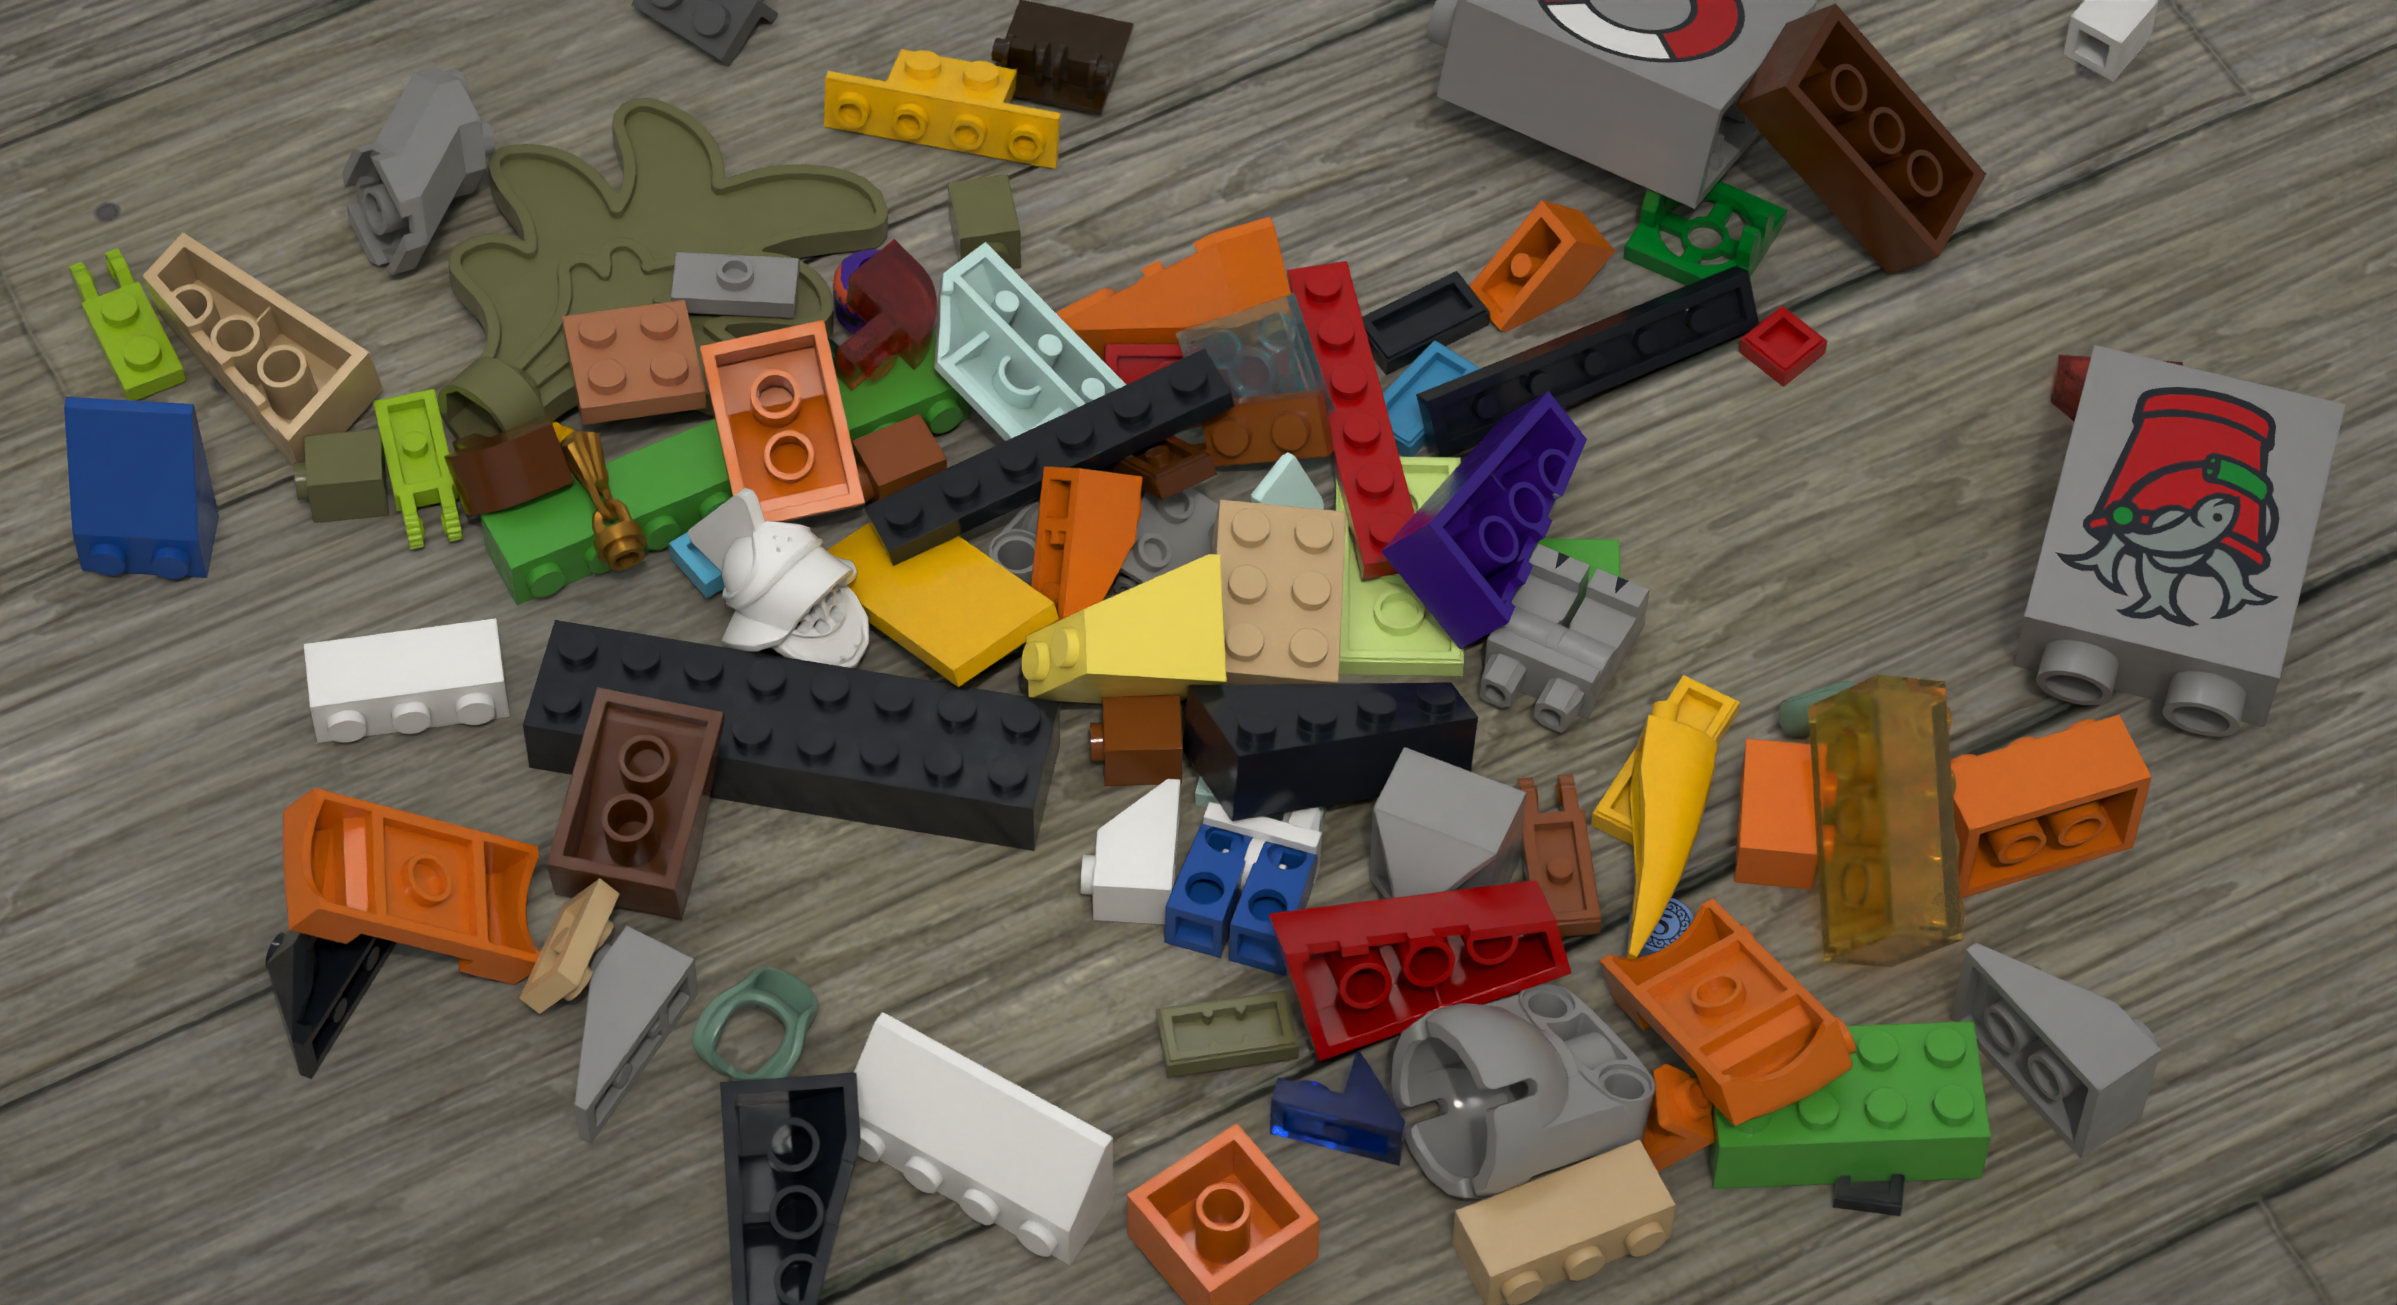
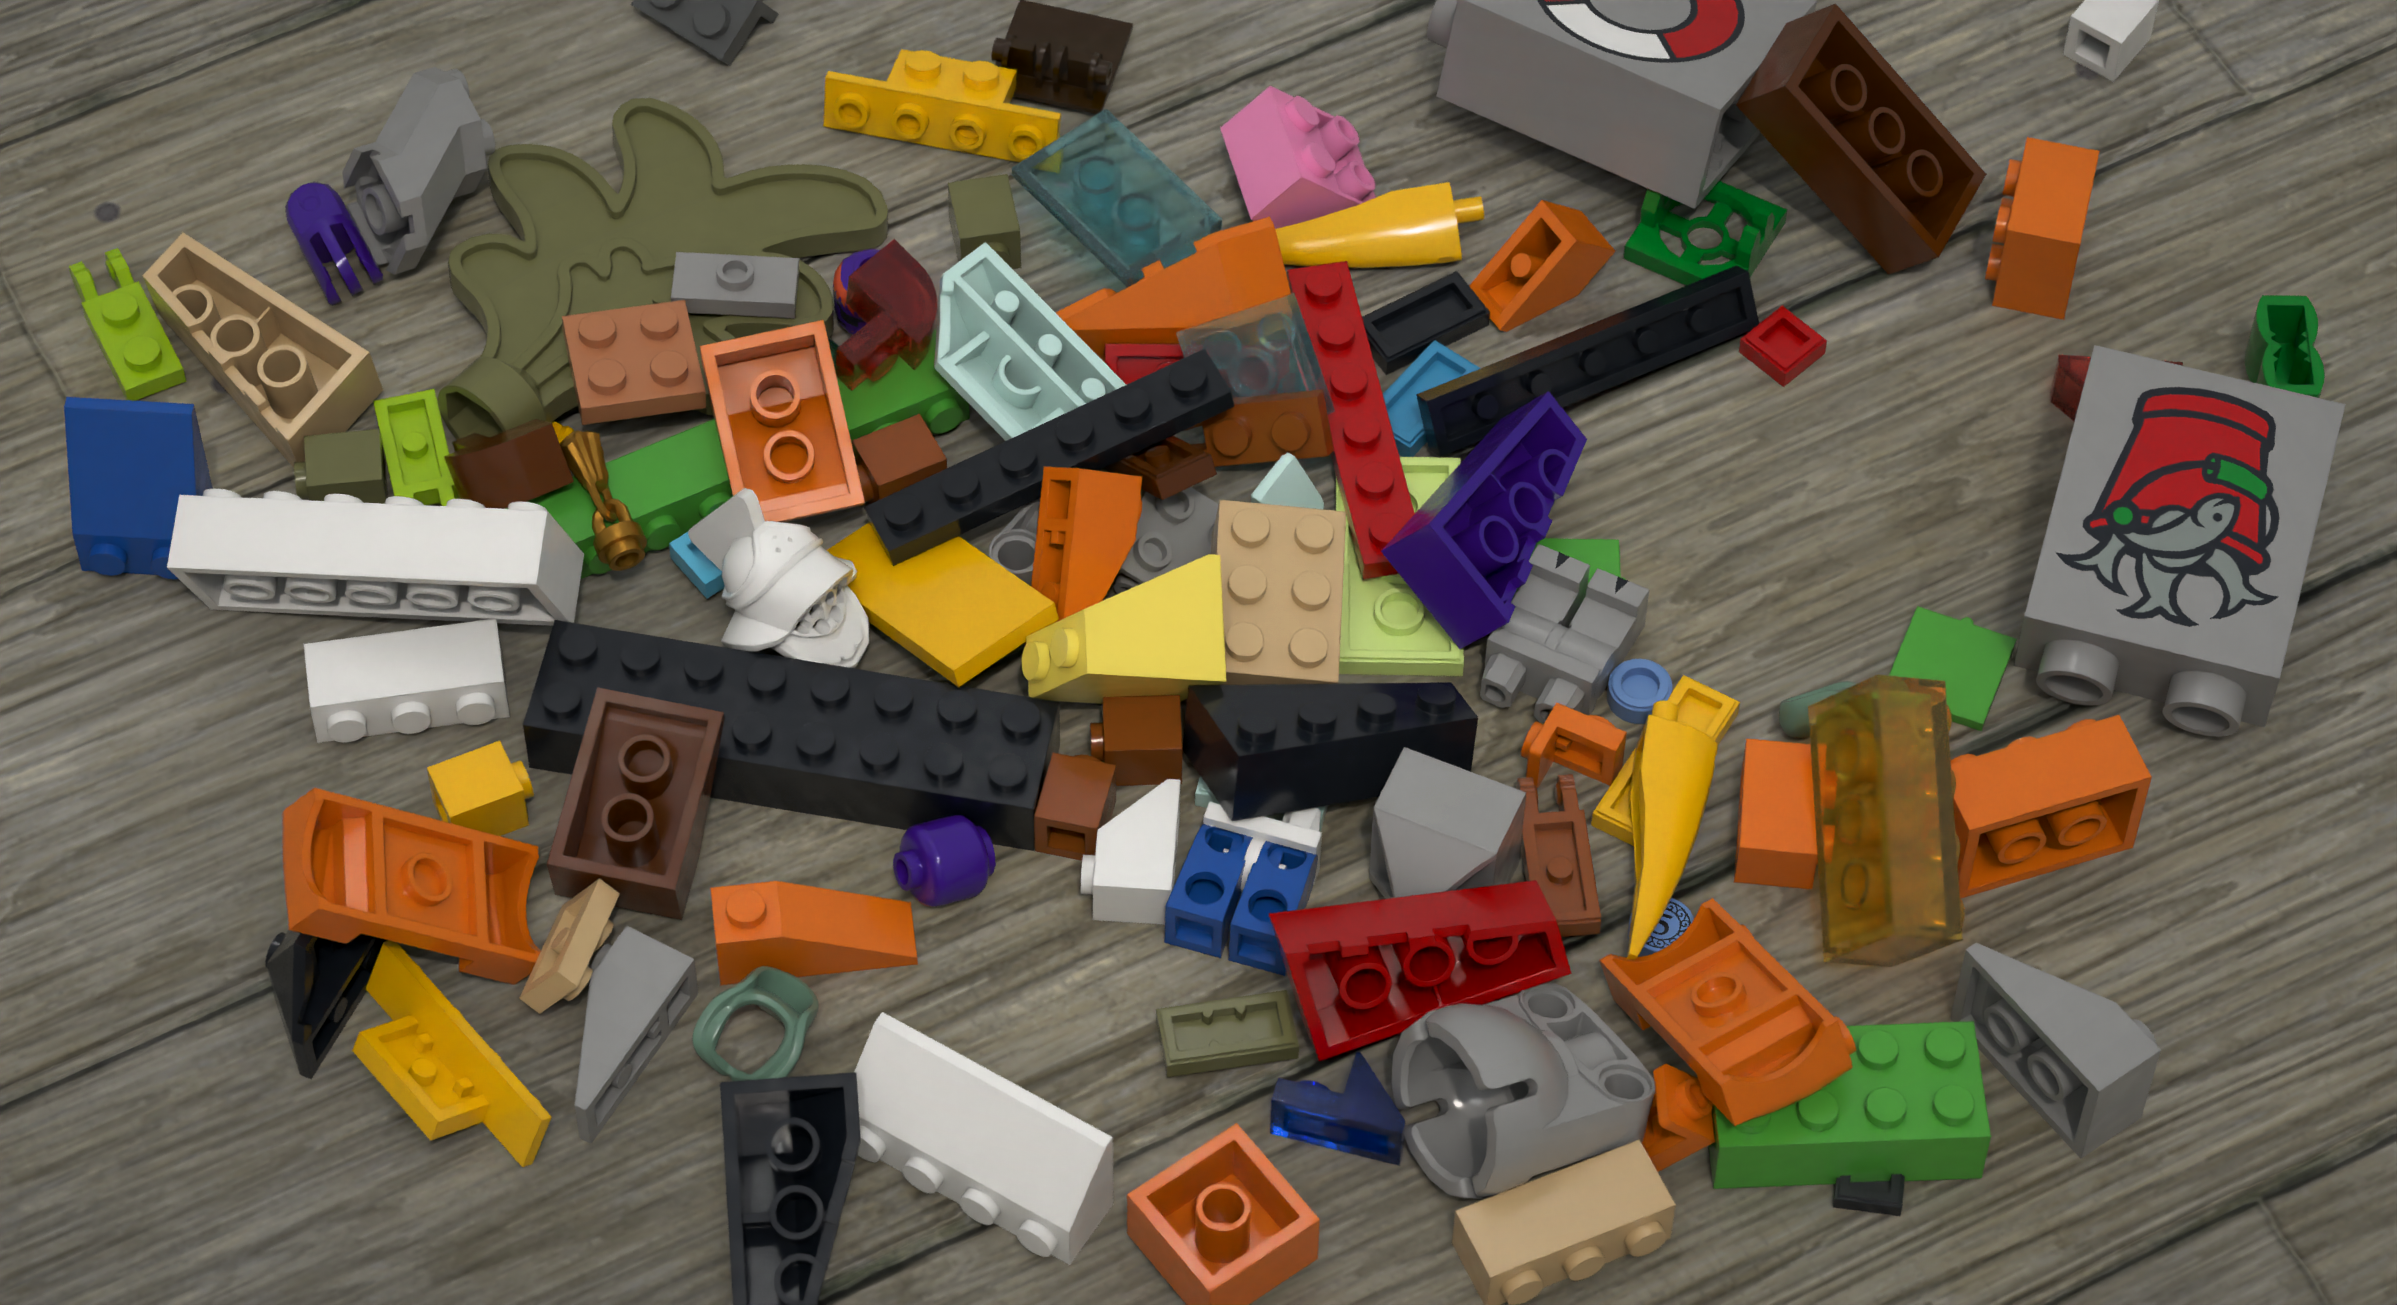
(326, 235): none -> dark purple arm
(376, 558): none -> white brick
(441, 1065): none -> yellow bracket
(482, 790): none -> yellow brick
(808, 930): none -> orange slope
(944, 860): none -> dark purple head
(1073, 805): none -> dark orange brick
(1117, 197): none -> clear light blue slope
(1295, 159): none -> bright pink slope
(1387, 231): none -> yellow piece
(1576, 742): none -> orange bracket
(1636, 687): none -> medium blue tile
(1961, 655): none -> bright green piece
(2041, 227): none -> orange brick
(2282, 345): none -> green brick

